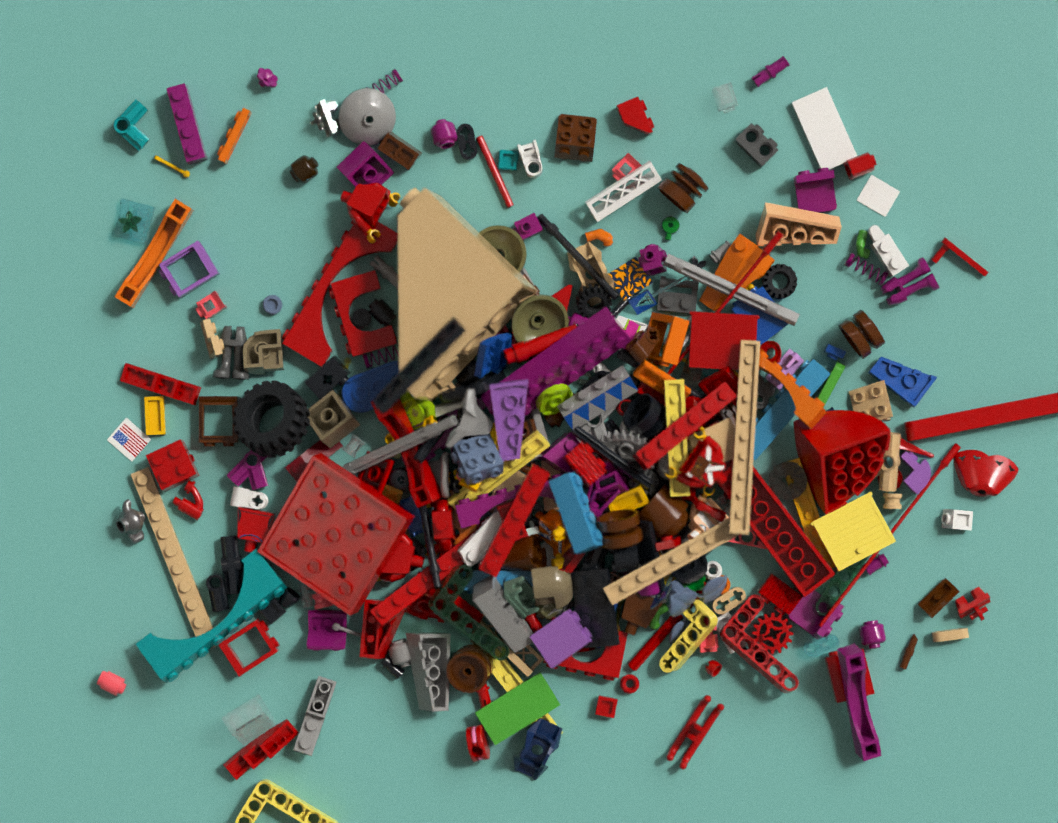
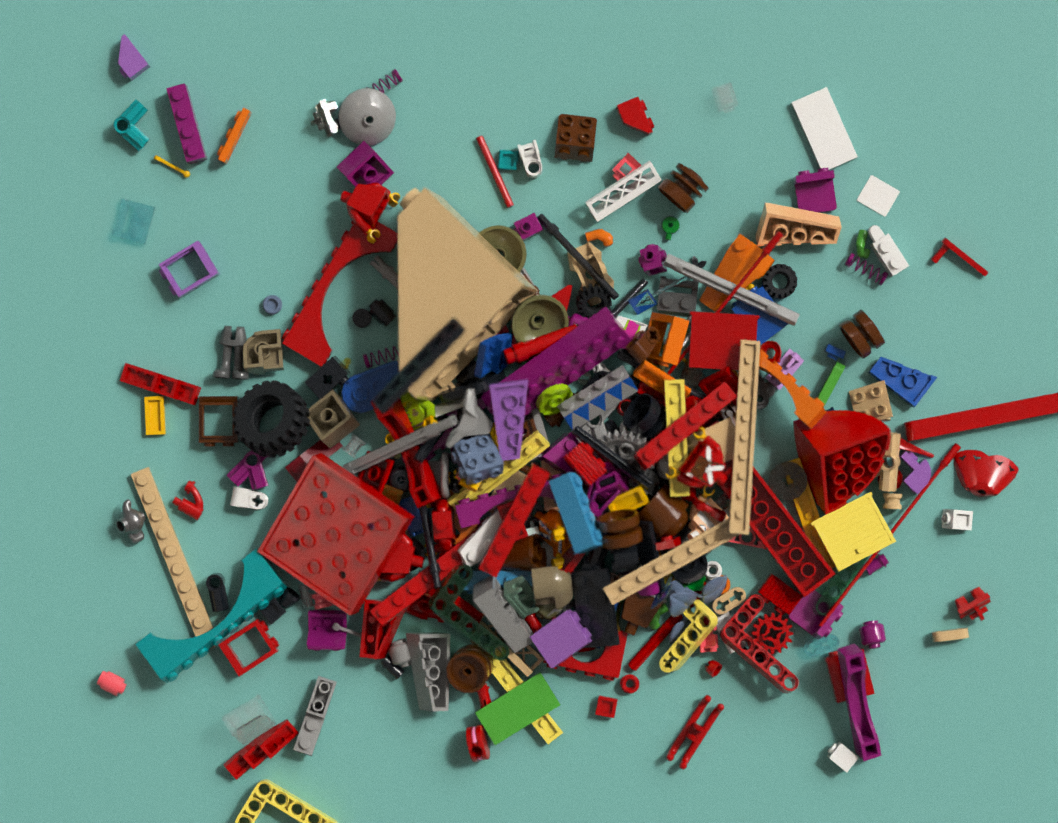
(129, 439): sticker -> none
(130, 222): clear green plant -> none
(131, 60): none -> medium lavender slope
(145, 269): orange arch -> none
(172, 465): red brick -> none
(210, 305): coral window -> none
(212, 341): tan plate -> none
(231, 564): black piece -> none
(253, 526): red torso -> none
(267, 78): magenta plant -> none
(304, 169): dark brown head -> none
(345, 292): red arch -> none
(399, 150): reddish brown hinge -> none
(444, 134): magenta head -> none
(462, 143): black beam -> none
(543, 734): dark blue piece -> none
(630, 278): sticker -> none
(718, 254): light grey pin -> none
(752, 148): dark grey brick -> none
(770, 71): magenta pin -> none
(782, 410): dark azure brick -> none
(842, 756): none -> white brick
(860, 165): red brick -> none
(898, 283): magenta piece -> none
(909, 651): reddish brown piece -> none
(938, 597): reddish brown plate -> none

